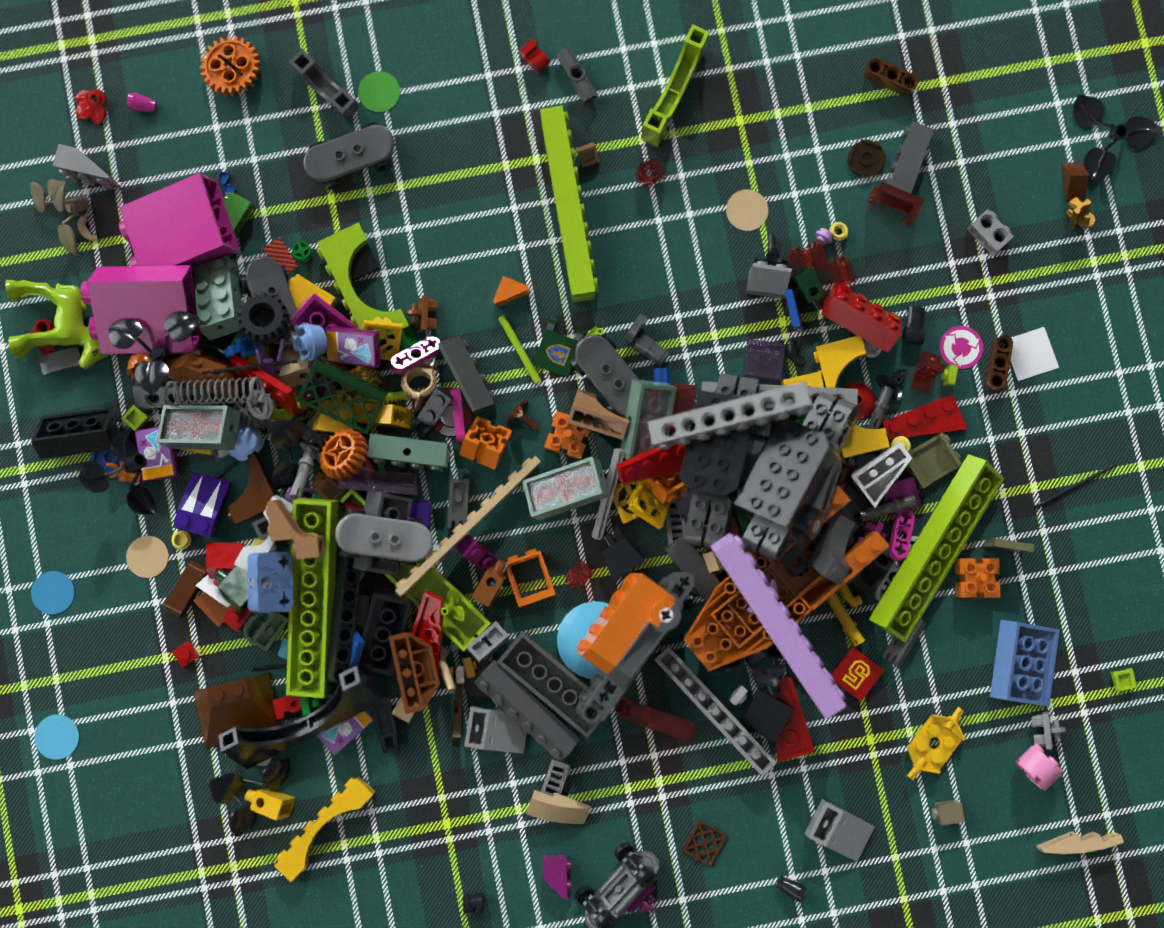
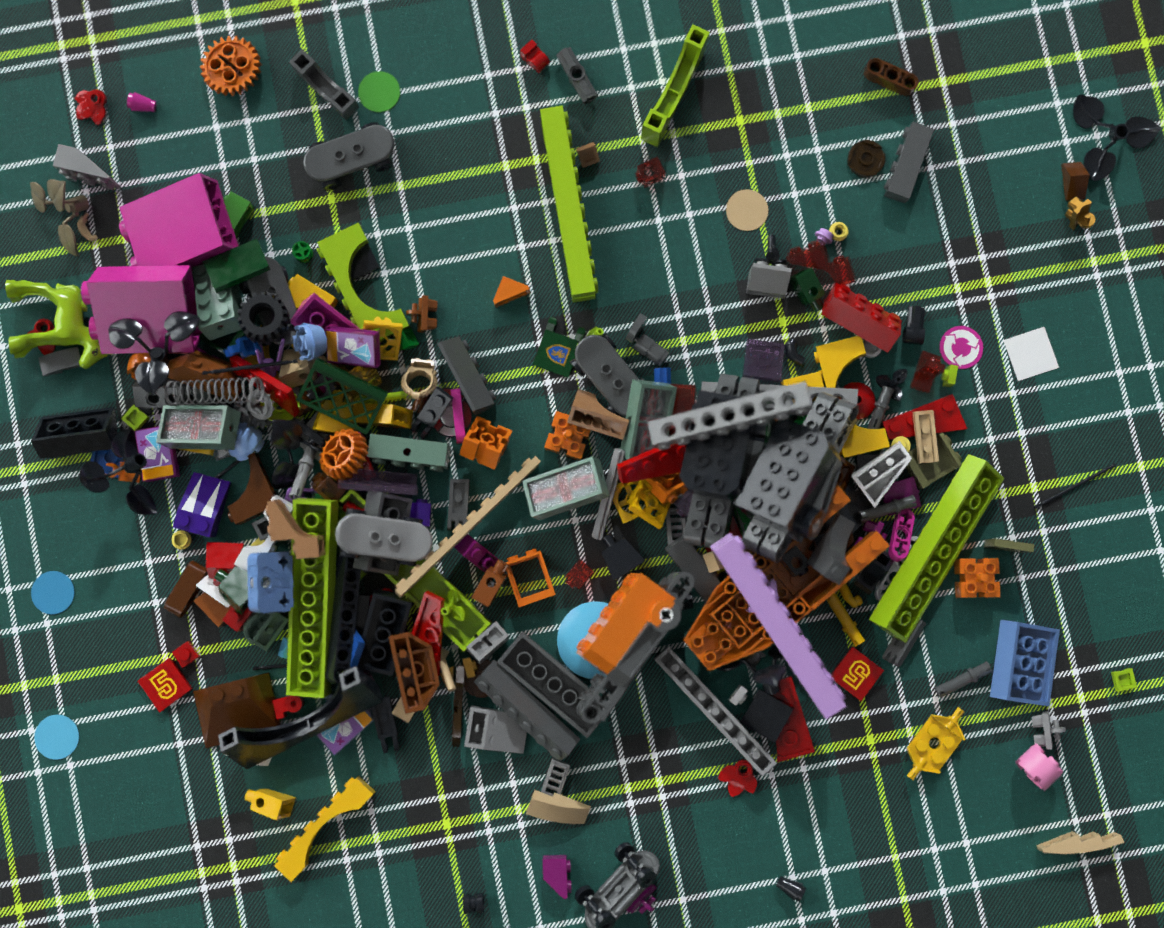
(147, 556): tan sticker -> none
(165, 684): none -> red tile
(224, 178): blue piece -> none
(228, 785): black plant -> none
(236, 265): none -> dark green tile
(280, 253): clear red sticker -> none
(308, 704): green tile -> none
(411, 362): beam -> none
(518, 412): reddish brown plant -> none
(519, 349): lime bar -> none
(656, 719): clear red slope -> none
(693, 835): reddish brown window -> none
(736, 780): none -> red plate
(794, 310): blue tile -> none
(839, 830): light grey slope -> none
(896, 199): clear red panel -> none
(925, 436): none -> tan hinge
(948, 812): dark tan brick -> none
(964, 679): none -> dark grey pin
(986, 235): light grey brick -> none
(1004, 356): reddish brown beam -> none

